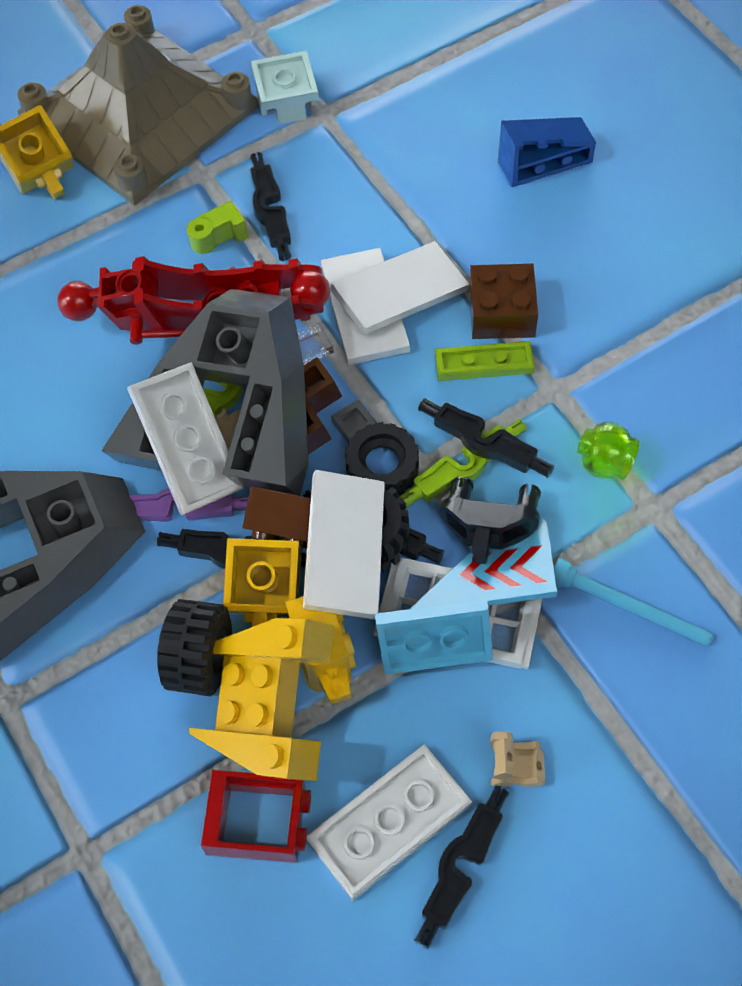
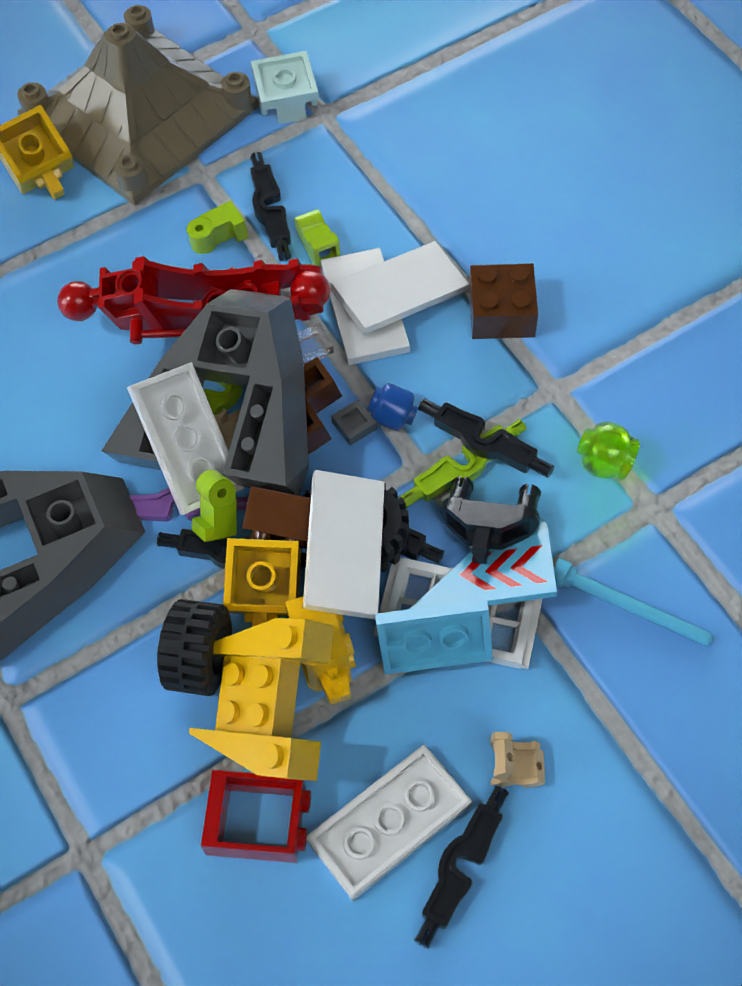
(217, 507): none -> lime leg
(316, 236): none -> lime leg
(384, 436): black tyre -> none
(392, 406): none -> blue head
(484, 361): lime tile -> none
(543, 147): blue wedge -> none

